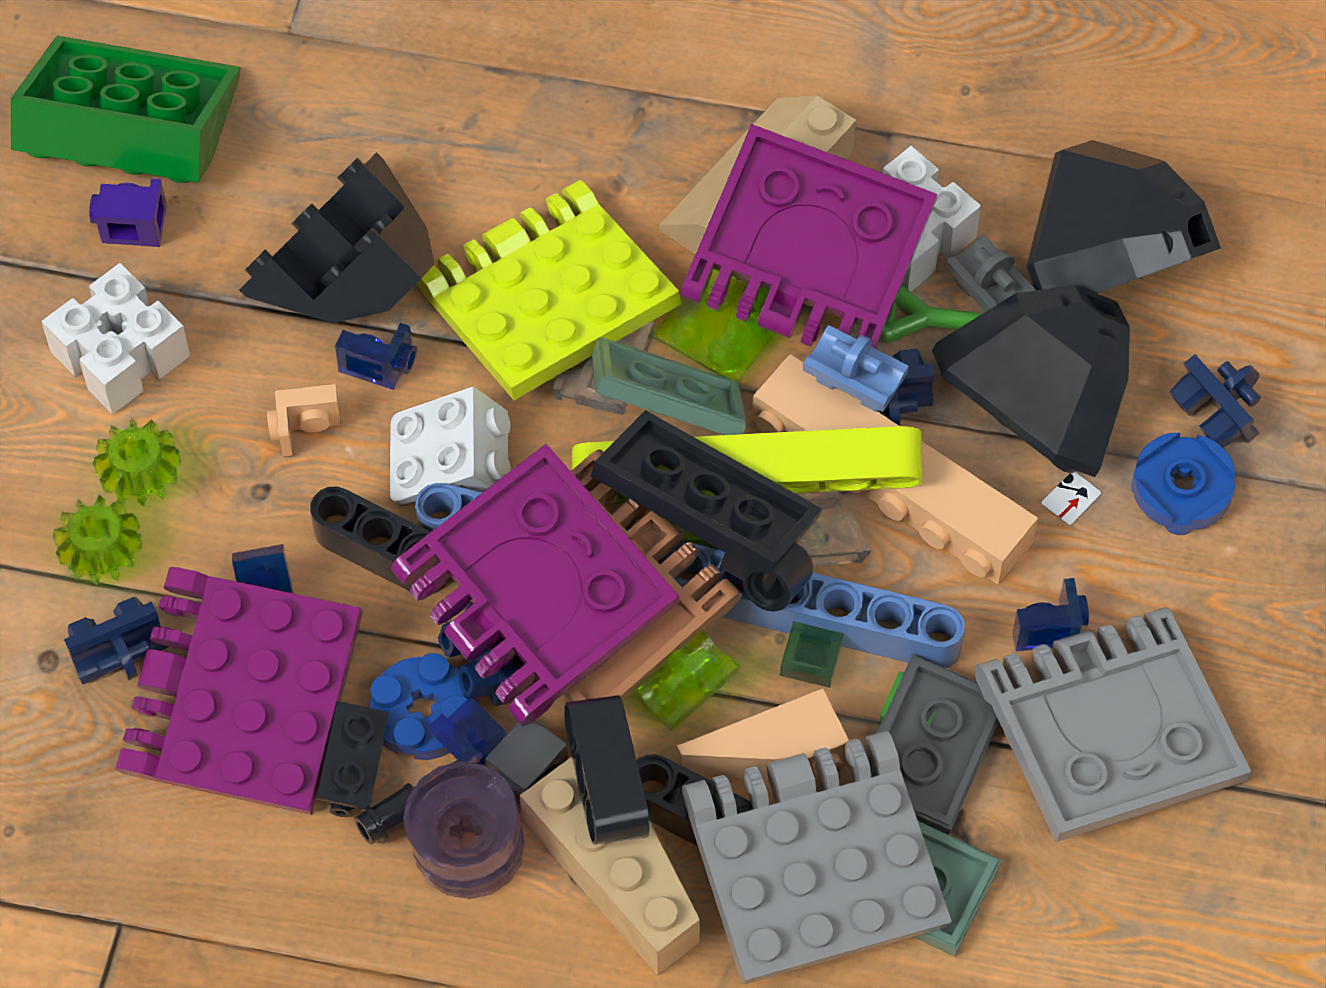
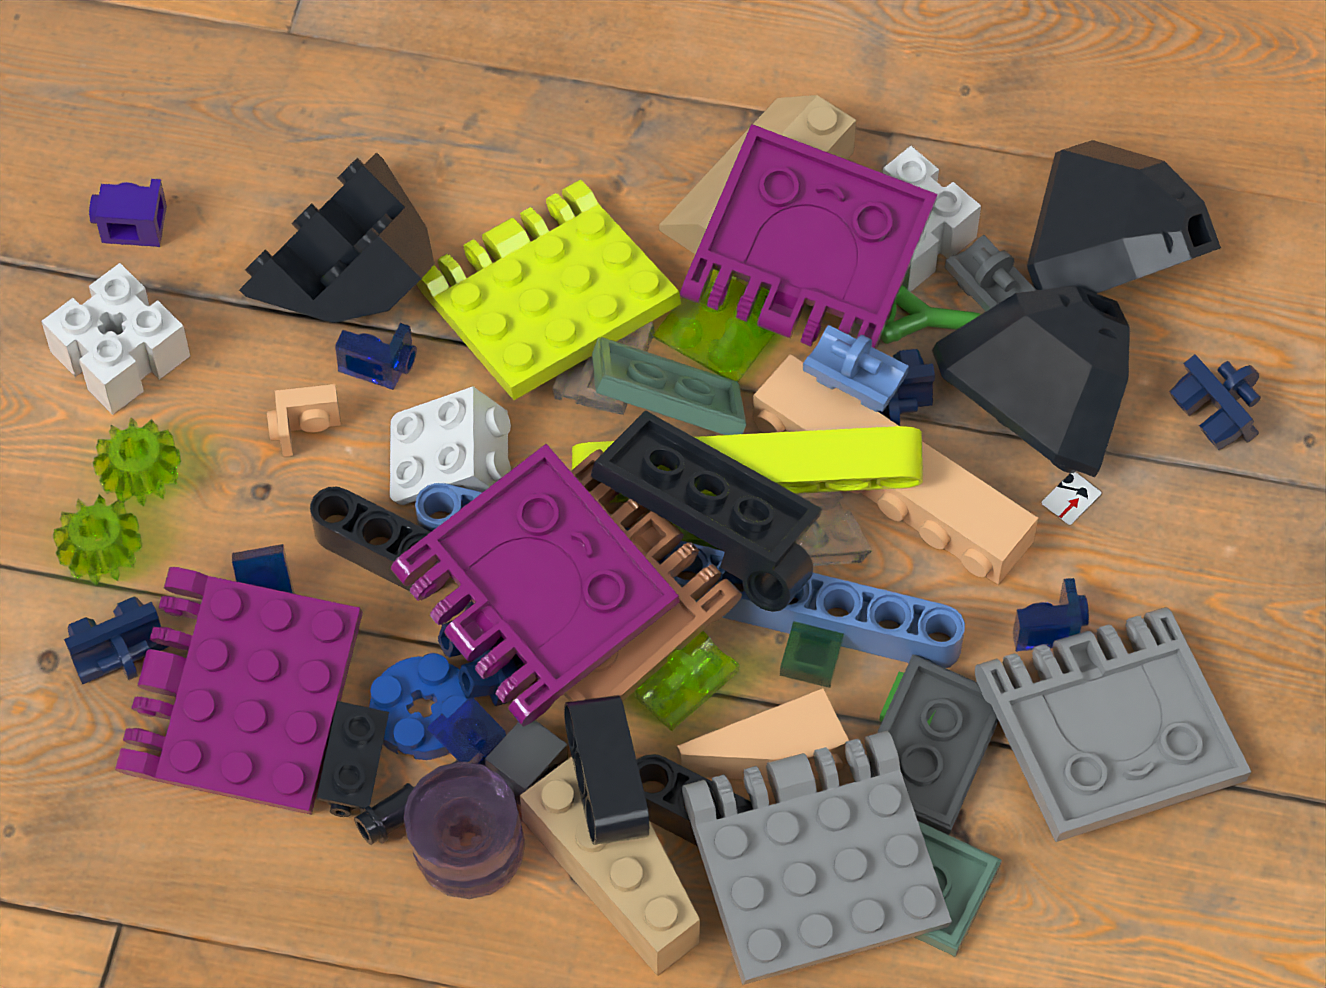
(123, 109): green slope -> none
(1181, 508): blue plate -> none

